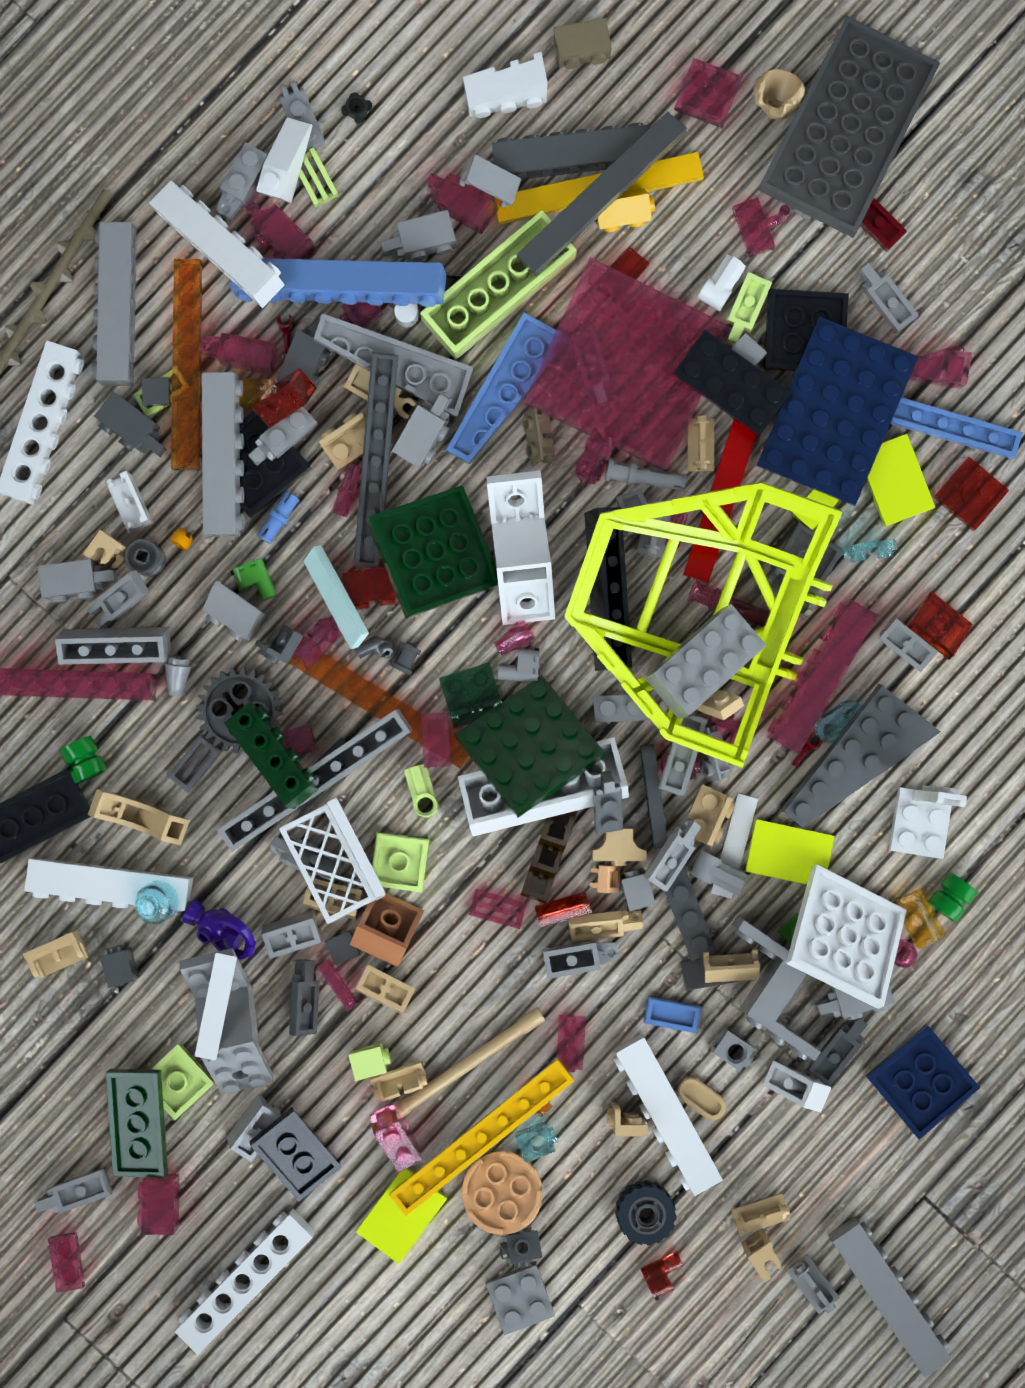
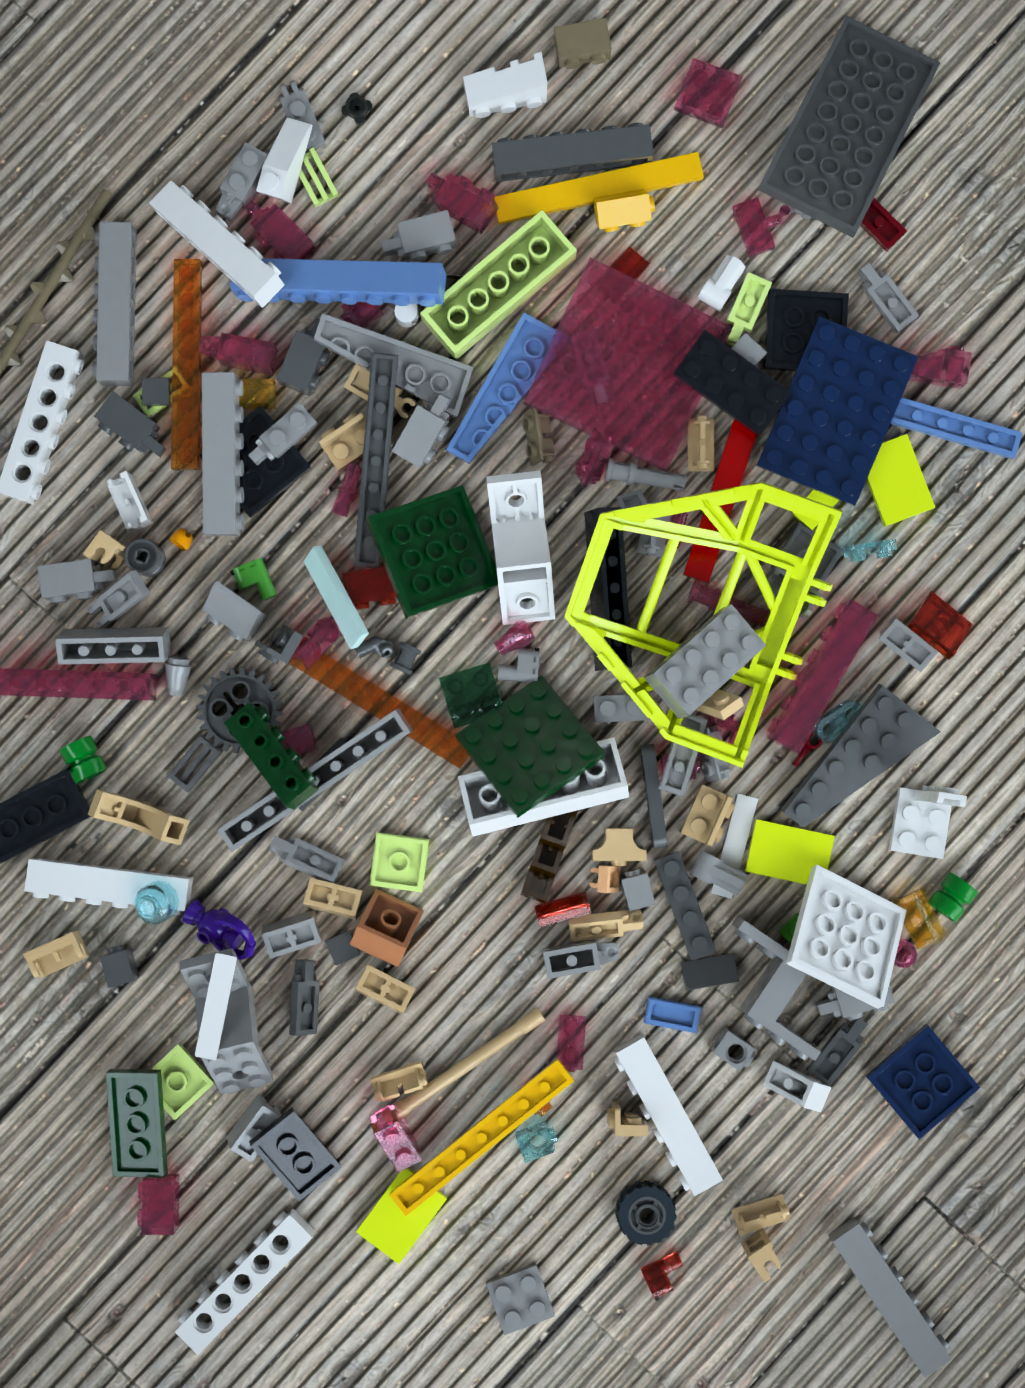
(66, 1262): clear pink plate -> none
(75, 1192): light grey hinge -> none
(278, 517): medium blue pin -> none
(284, 398): clear red brick -> none
(286, 329): dark red hand -> none
(338, 984): clear pink tile -> none
(353, 849): white fence -> none
(369, 1061): yellowish green brick -> none
(420, 788): yellowish green piece -> none
(436, 740): clear pink plate -> none
(476, 902): clear pink tile -> none
(490, 179): light grey hinge -> none
(502, 1193): light nougat tile -> none
(529, 1248): dark grey brick -> none
(601, 193): dark grey tile -> none
(608, 805): dark grey hinge -> none
(673, 855): light grey hinge -> none
(701, 1098): tan tile -> none
(731, 967): tan hinge -> none
(779, 93): tan hair -> none
(813, 1285): light grey hinge -> none
(971, 493): clear red tile -> none

